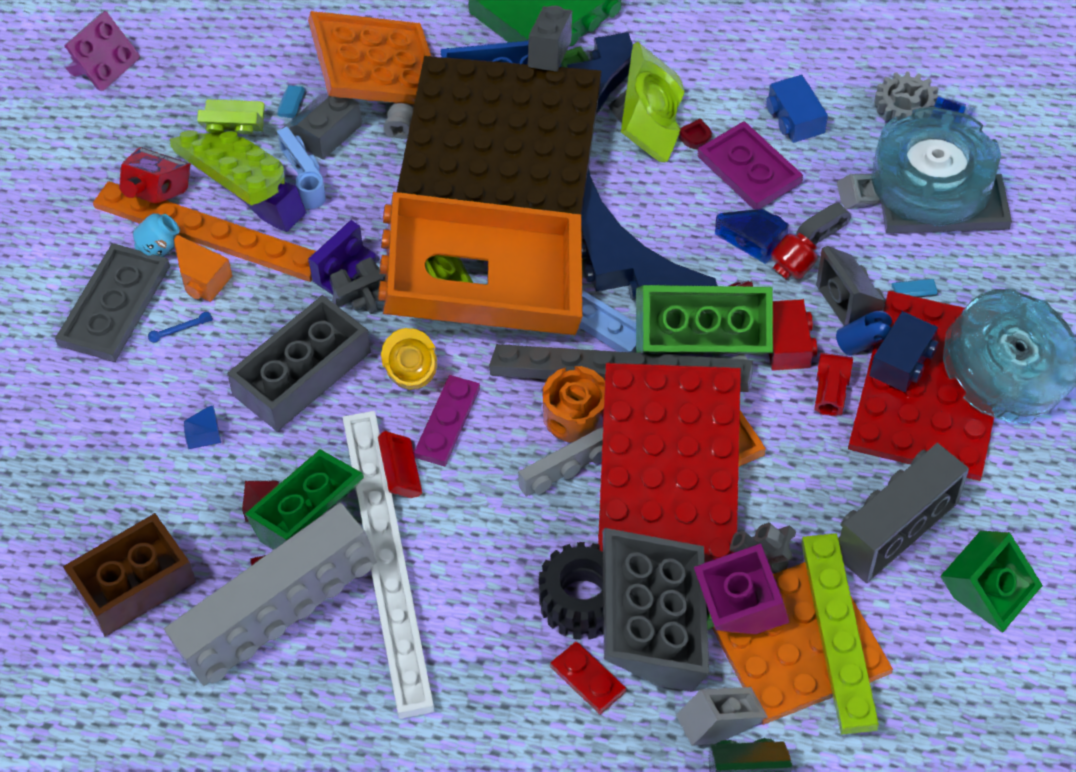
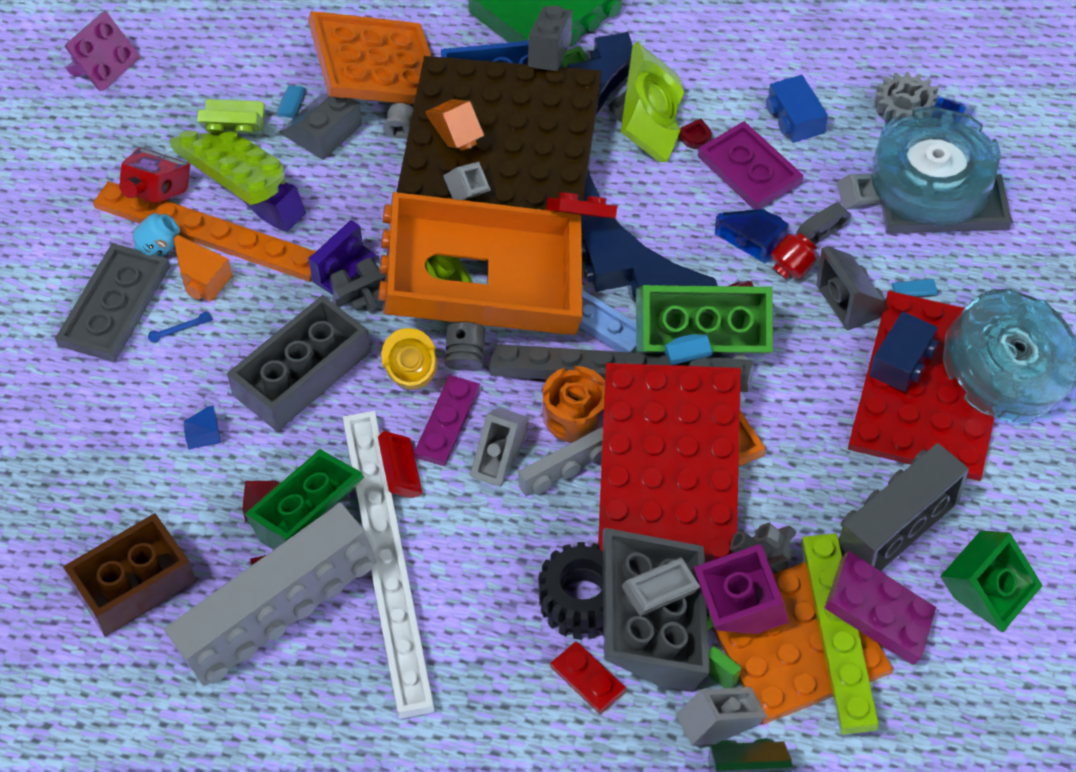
(309, 180): light blue plate -> none
(456, 123): none -> orange slope
(465, 349): none -> dark grey piece
(467, 182): none -> light grey slope
(499, 445): none -> light grey slope
(570, 204): none -> red plate
(660, 586): none -> light grey tile
(688, 348): none -> dark azure piece
(723, 669): none -> bright green tile
(791, 336): red brick -> none
(832, 379): red piece -> none
(863, 332): blue piece -> none
(880, 608): none -> magenta plate

